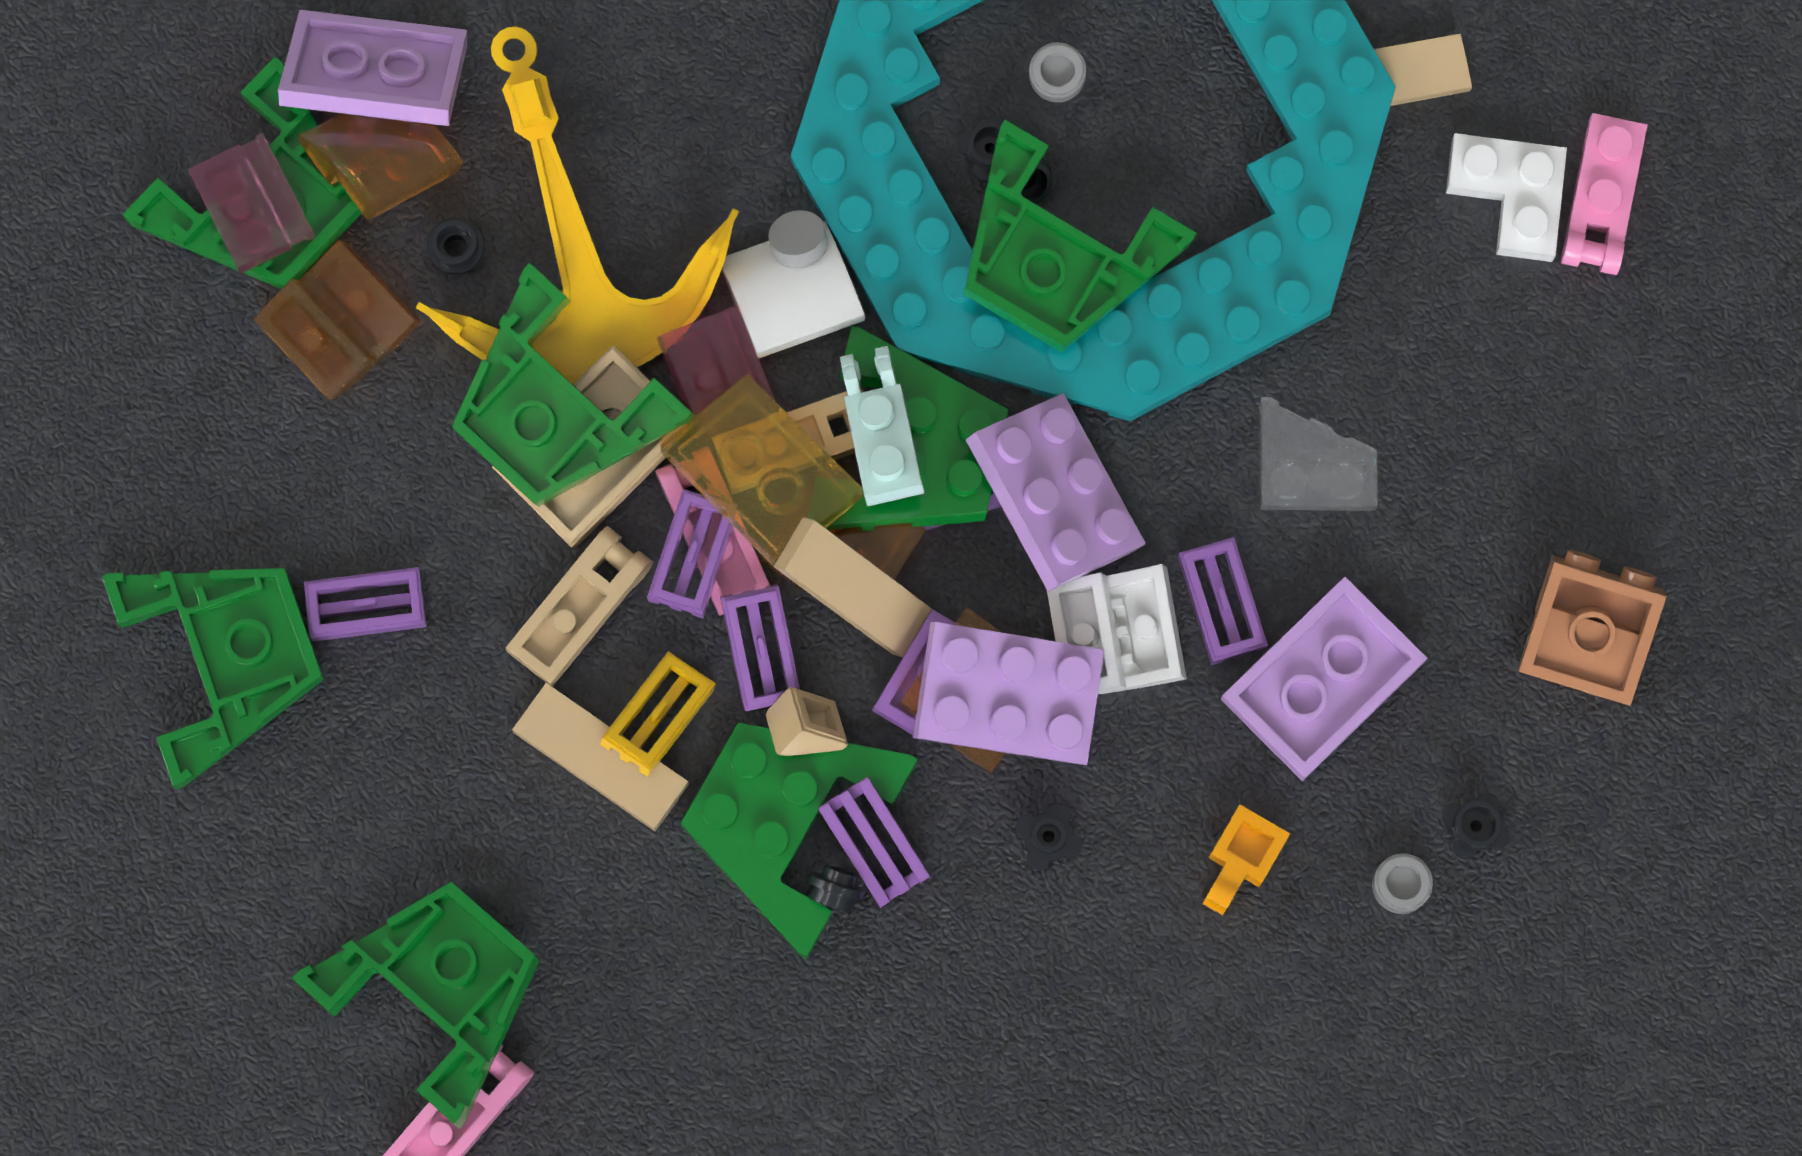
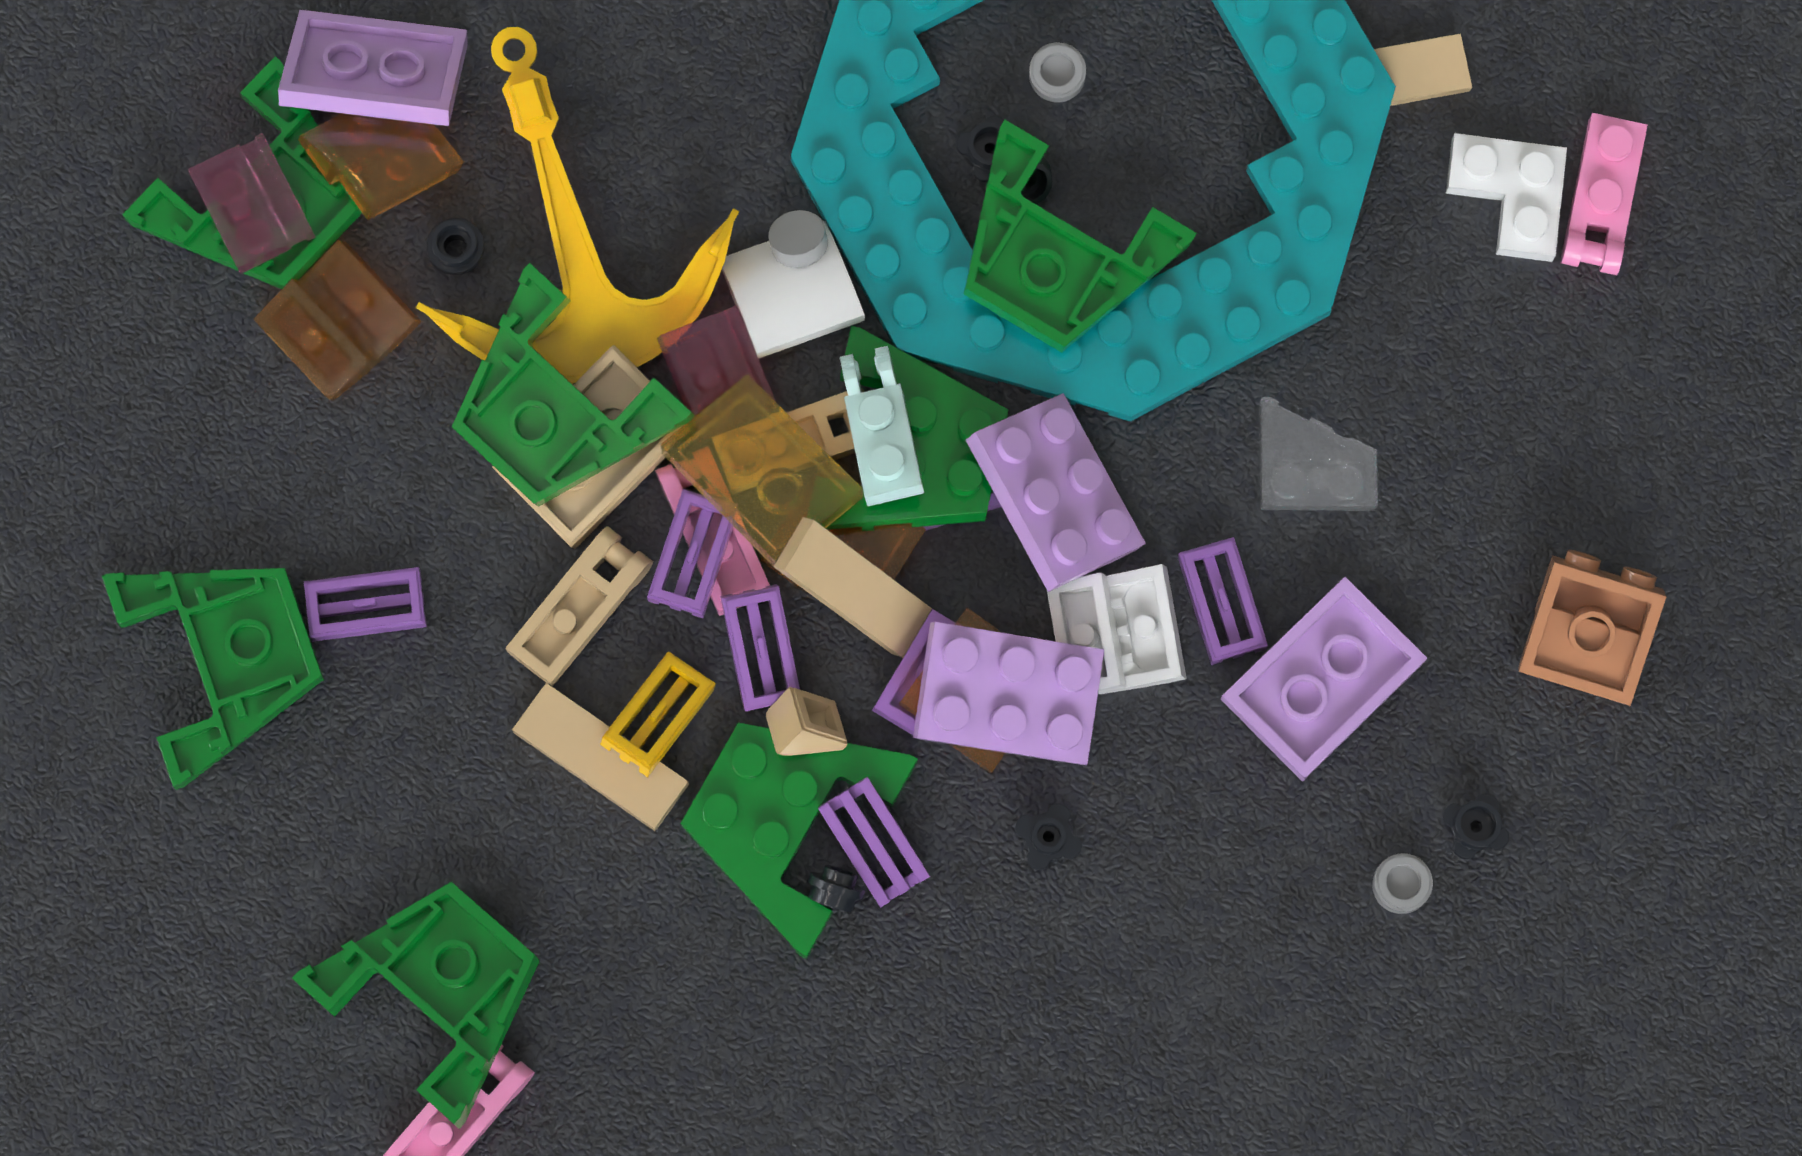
(1246, 853): light orange plate -> none

